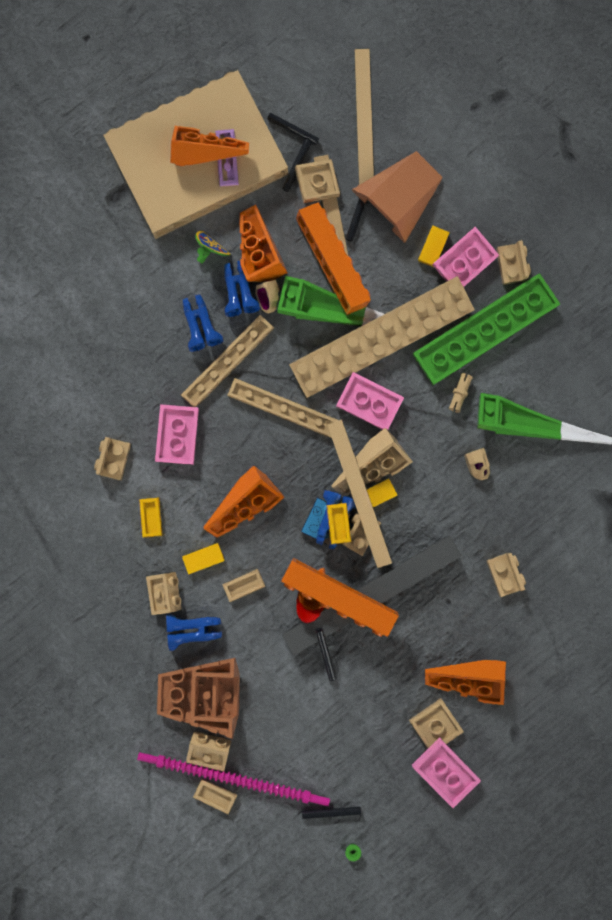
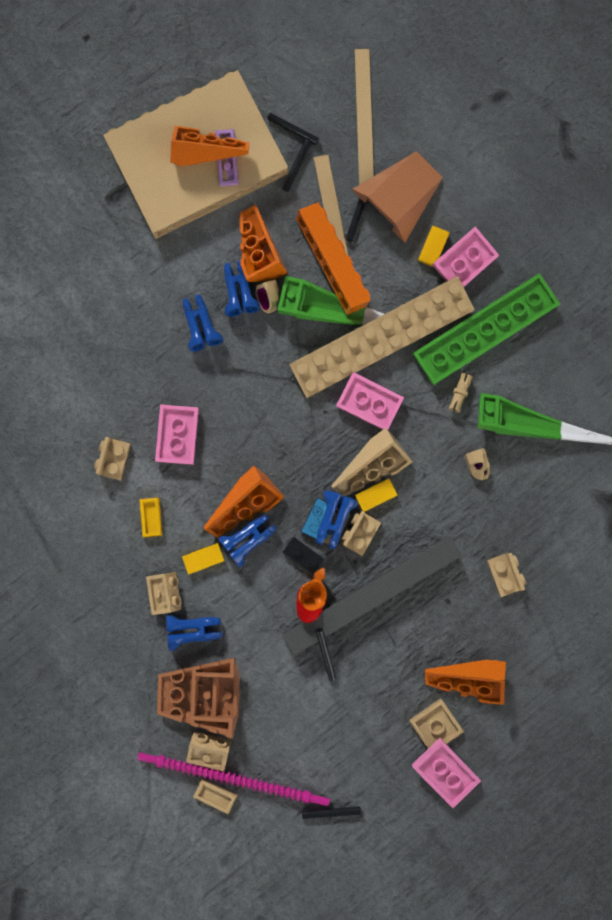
(208, 245): shield -> none
(227, 361): tan tile -> none
(239, 554): none -> blue piece
(244, 585): tan tile -> none
(281, 407): tan tile -> none
(303, 555): none -> black plate
(317, 181): tan tile -> none
(338, 523): yellow tile -> none
(340, 597): orange brick -> none
(353, 856): bright green piece -> none
(359, 494): tan piece -> none
(513, 263): tan bracket -> none

